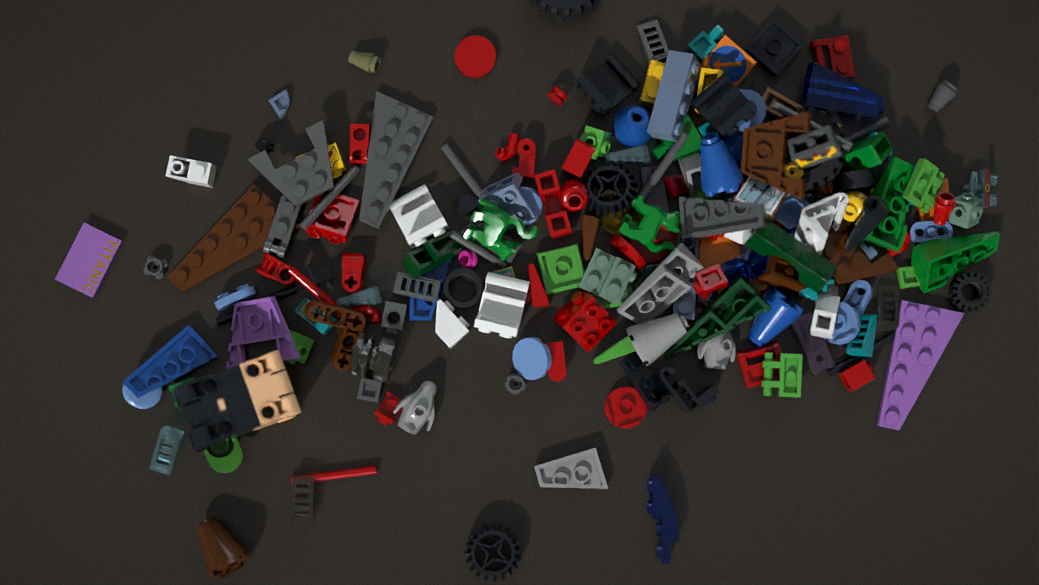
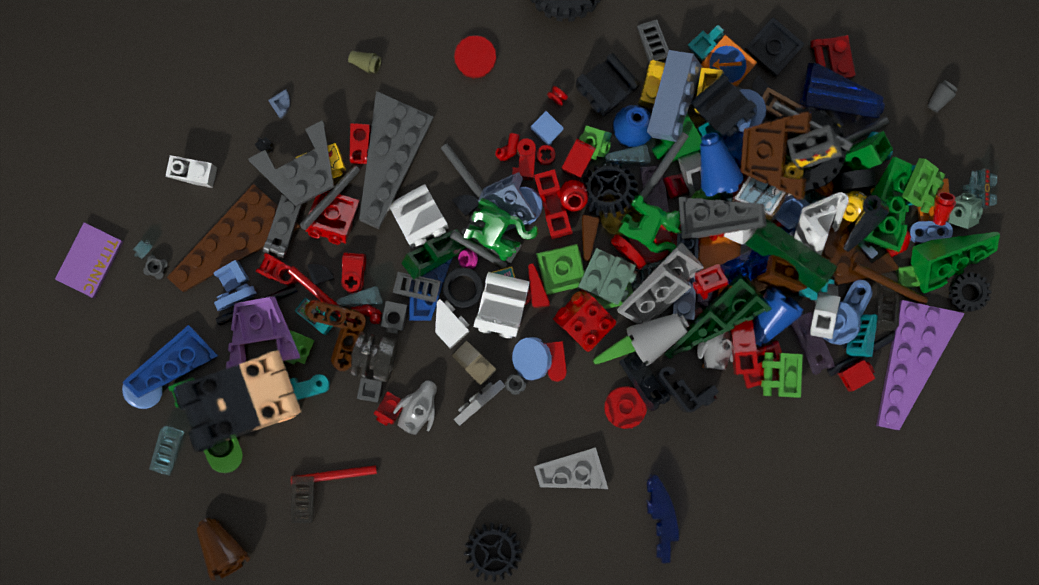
(142, 249): none -> clear light blue plate
(232, 275): none -> medium blue panel
(317, 385): none -> teal leg
(474, 363): none -> dark tan slope
(478, 401): none -> light grey plate
(546, 128): none -> medium blue panel
(552, 155): none -> red bush
(744, 348): none -> red slope
(889, 283): none -> reddish brown bar

